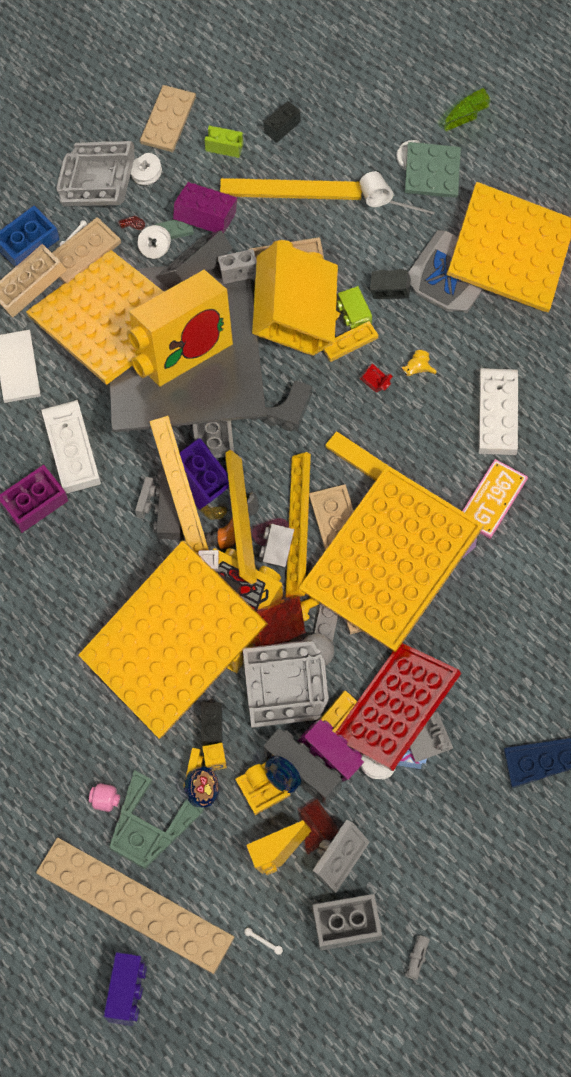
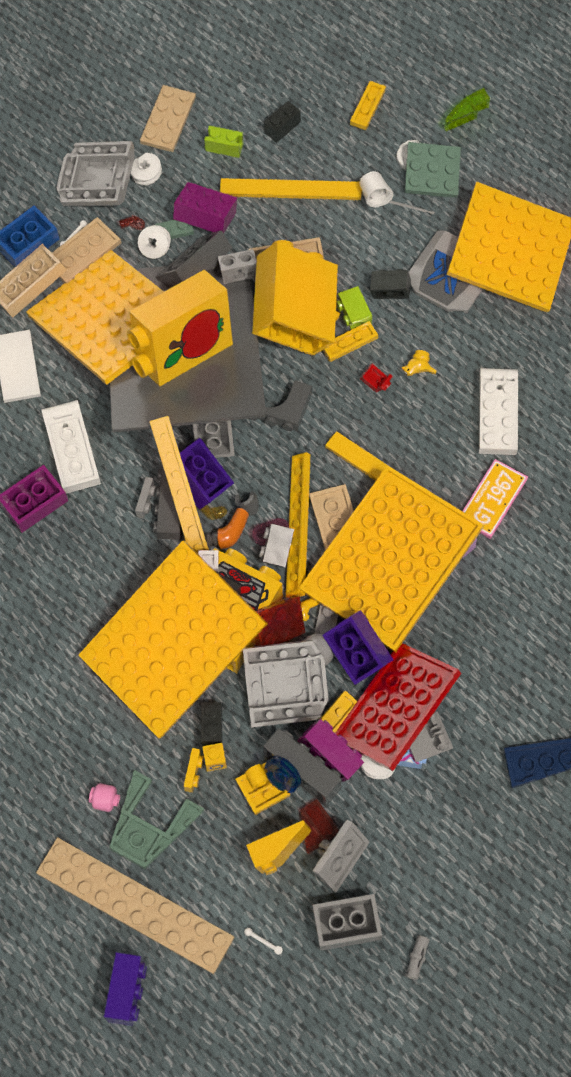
(201, 787): tile -> none
(240, 517): yellow tile -> none
(357, 647): none -> dark purple brick
(367, 105): none -> yellow plate

